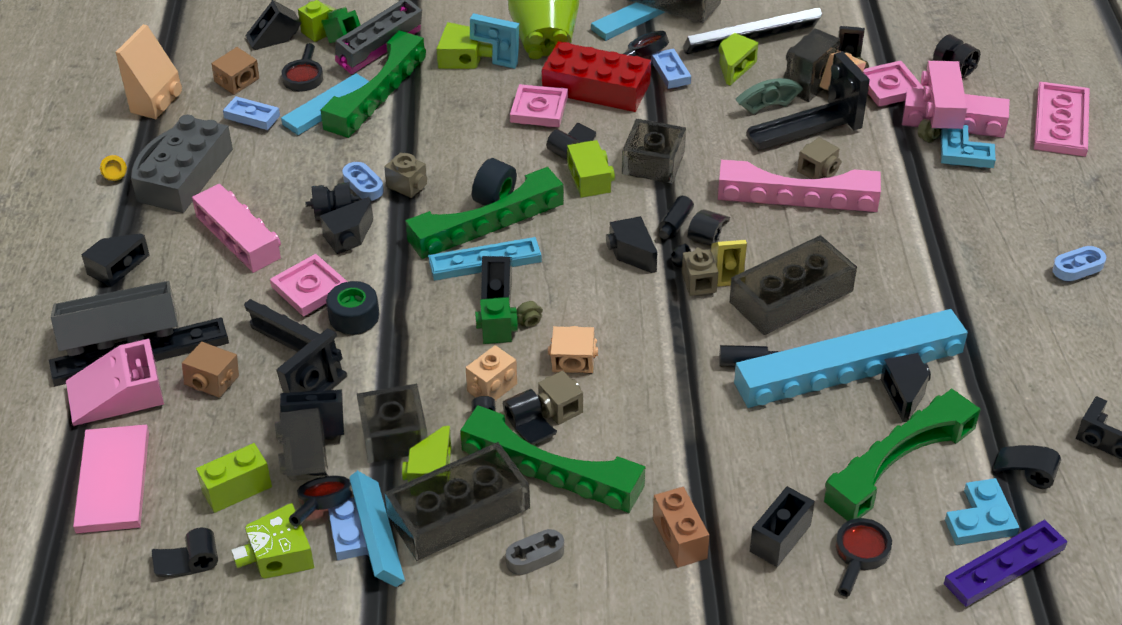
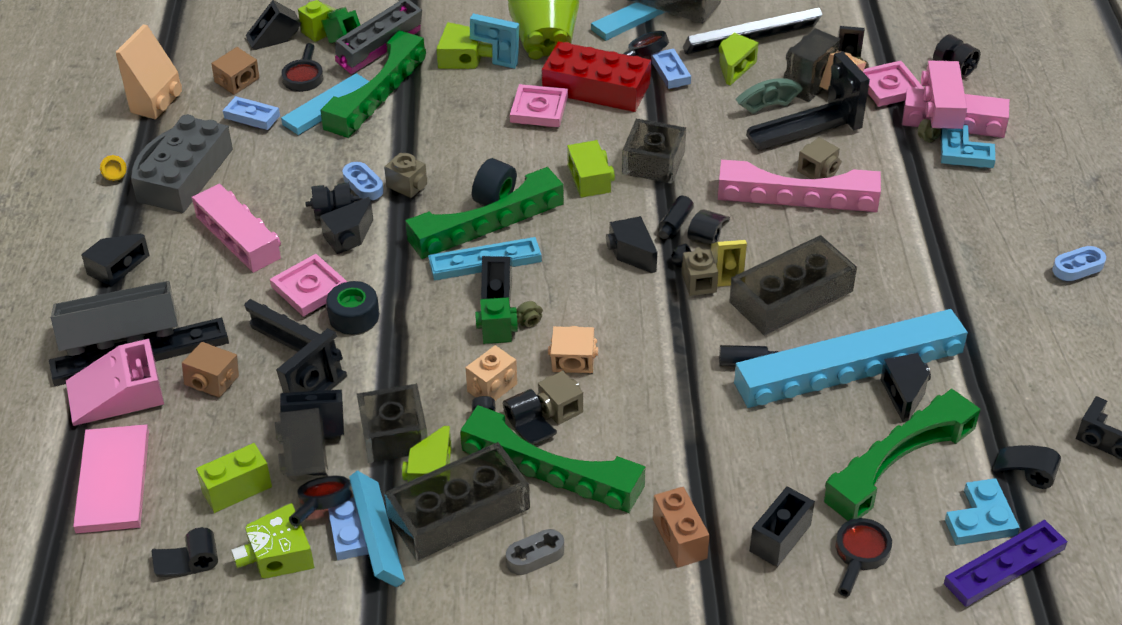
(558, 140): black panel -> none
(1062, 119): bright pink tile -> none

